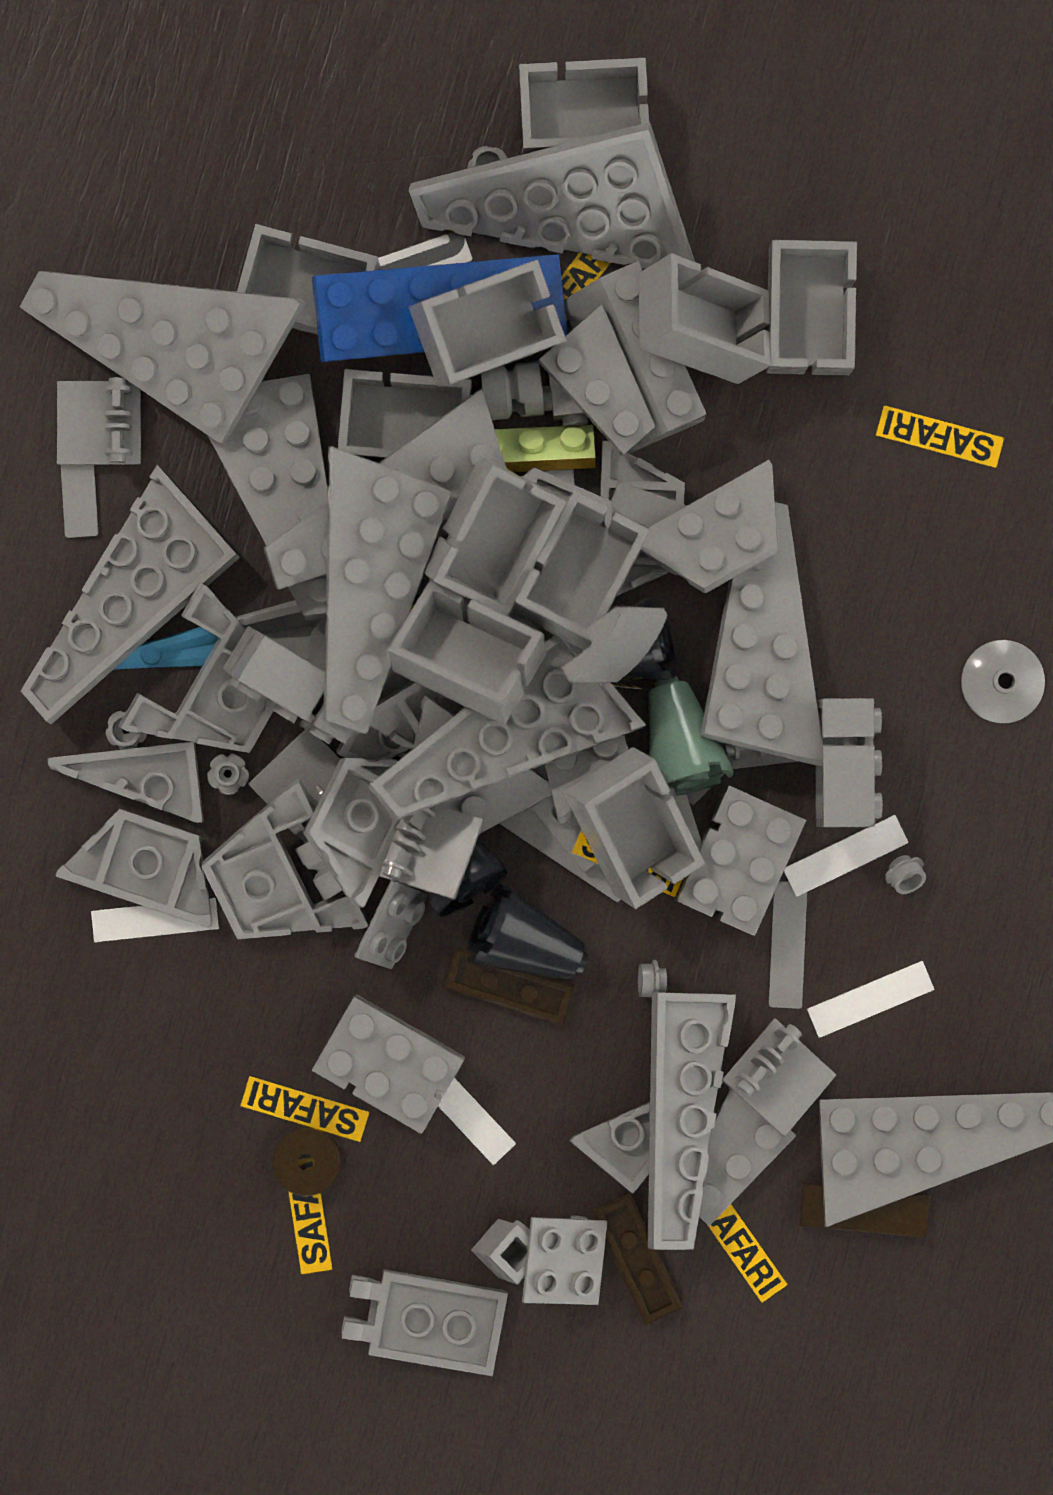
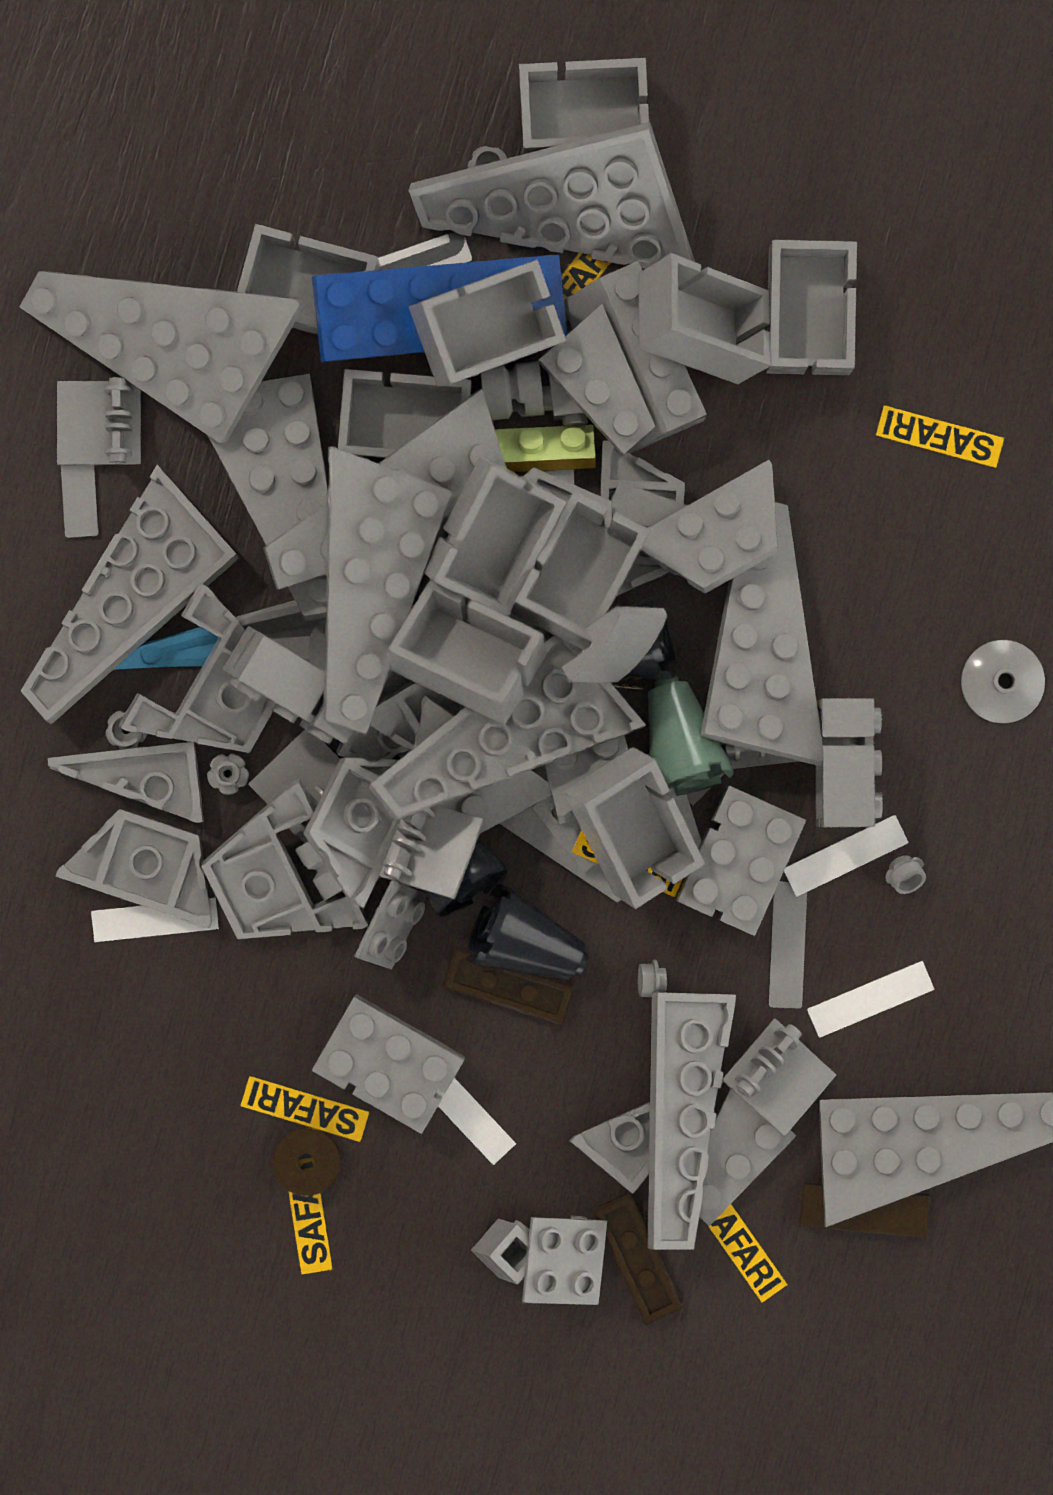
(429, 1321): light grey tile -> none

